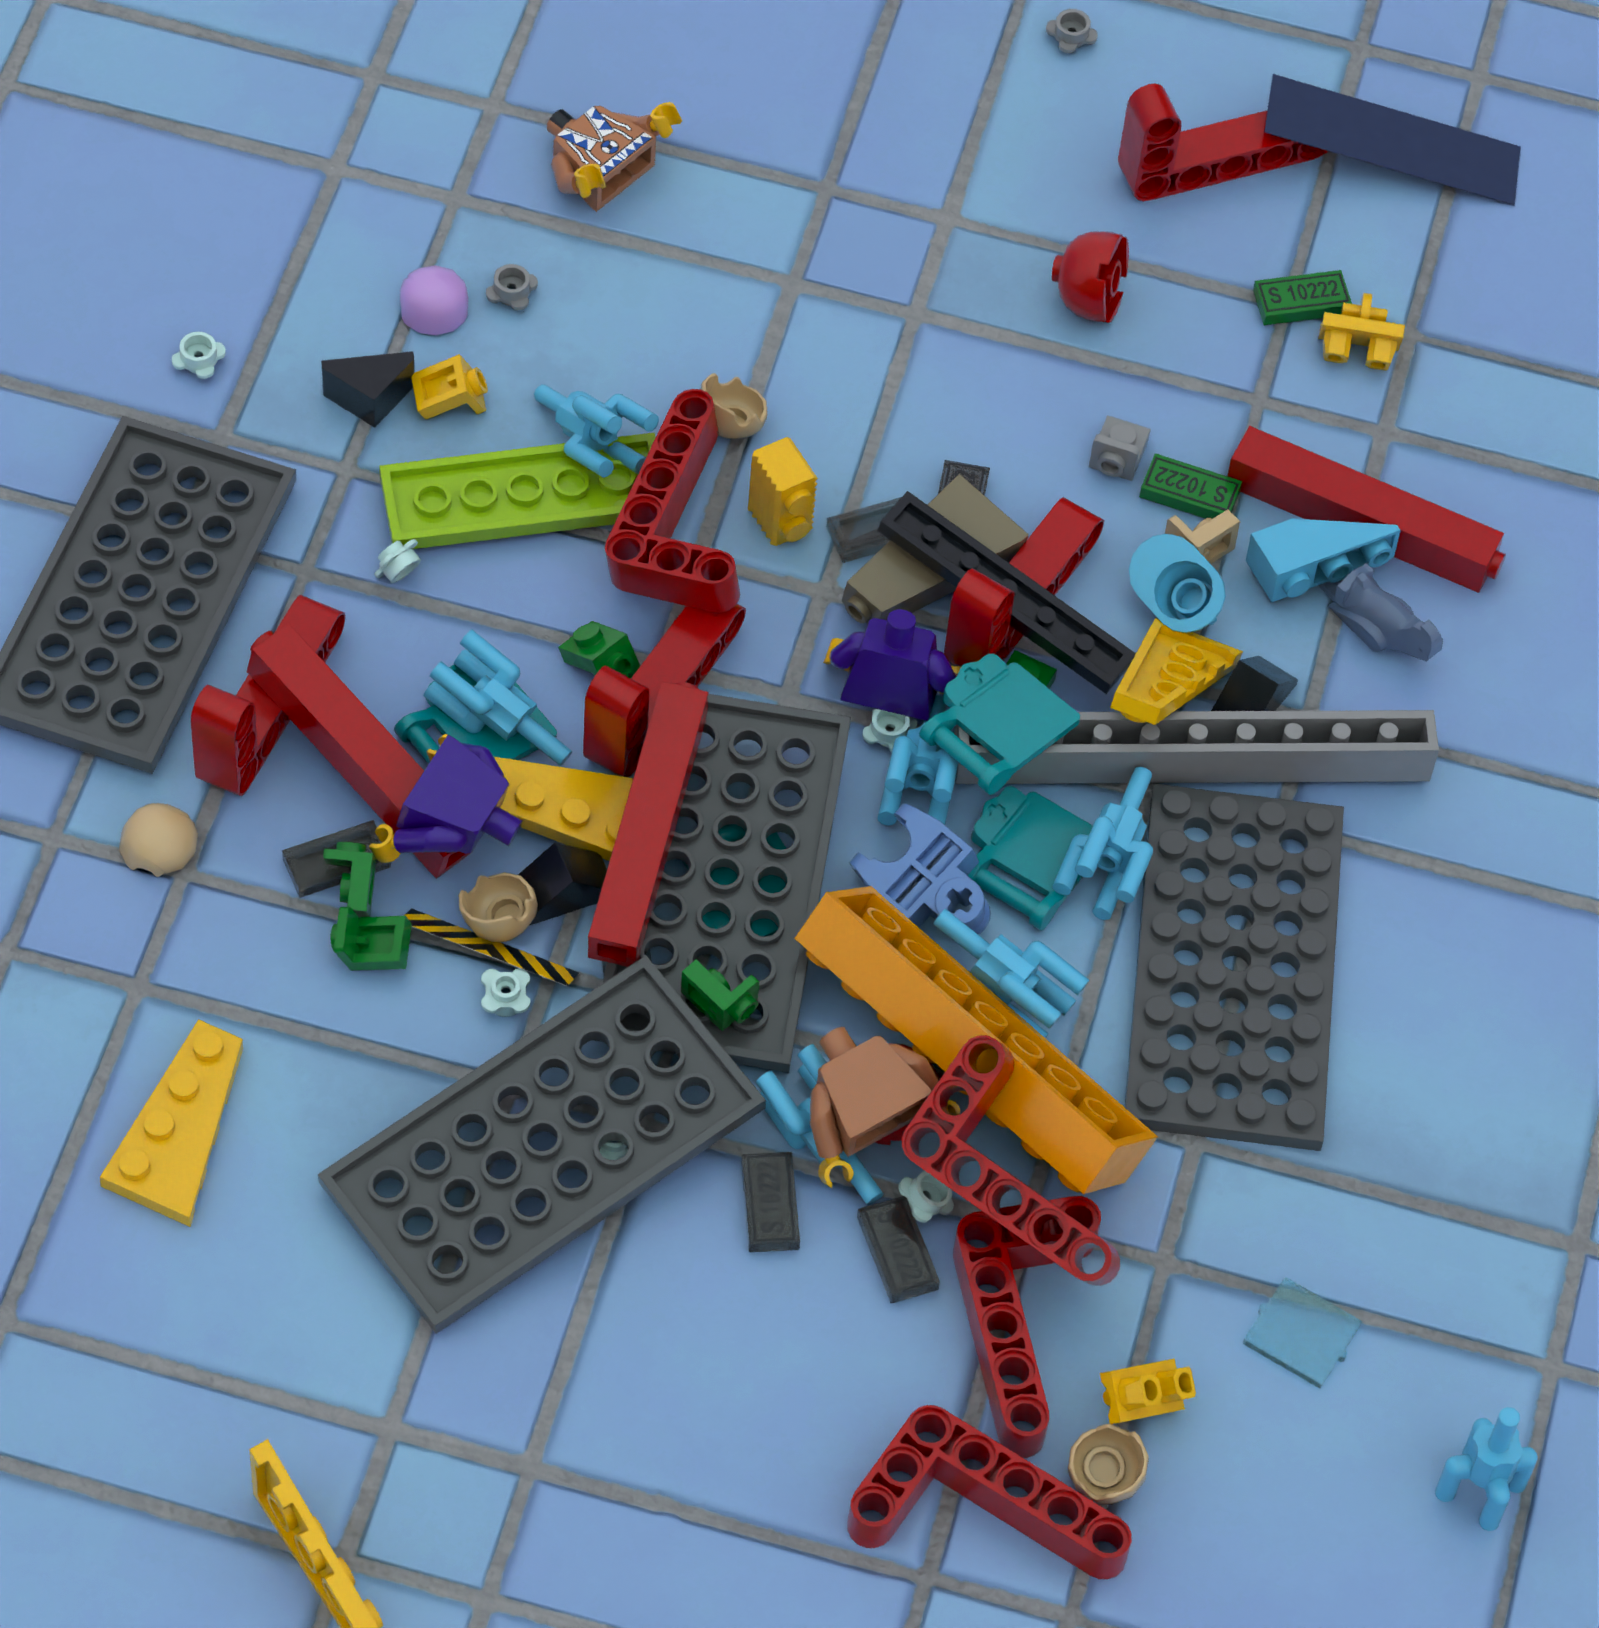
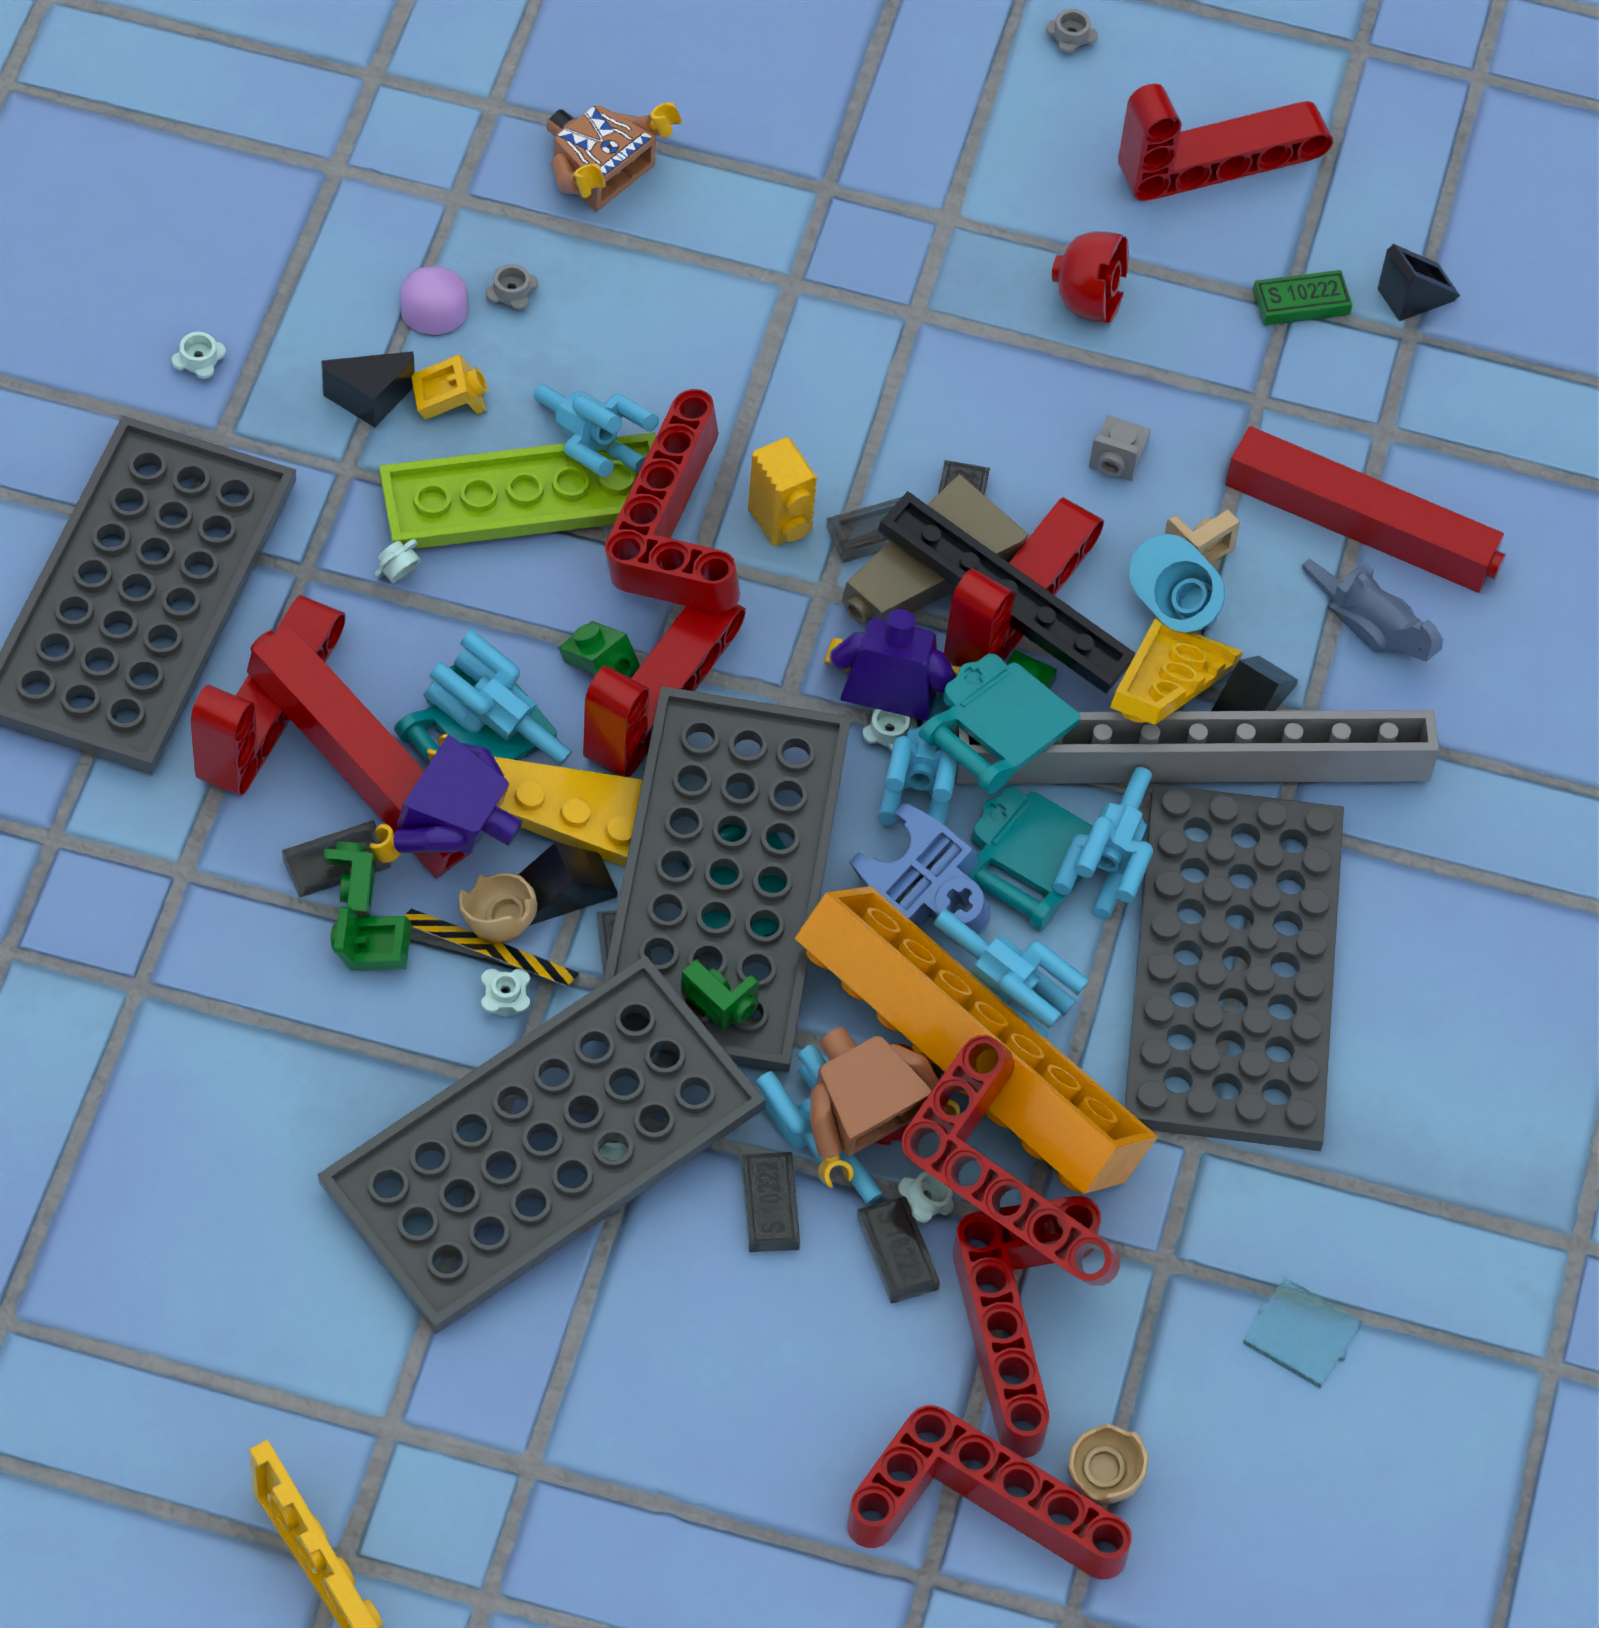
(158, 839): tan hair -> none
(172, 1138): yellow wing -> none
(648, 824): red brick -> none
(737, 407): tan hair -> none
(1146, 1390): yellow hips -> none
(1189, 488): green tile -> none
(1313, 552): medium azure slope -> none
(1363, 327): yellow hips -> none
(1392, 139): dark blue sticker -> none
(1413, 283): none -> black slope
(1493, 1462): medium azure plant -> none

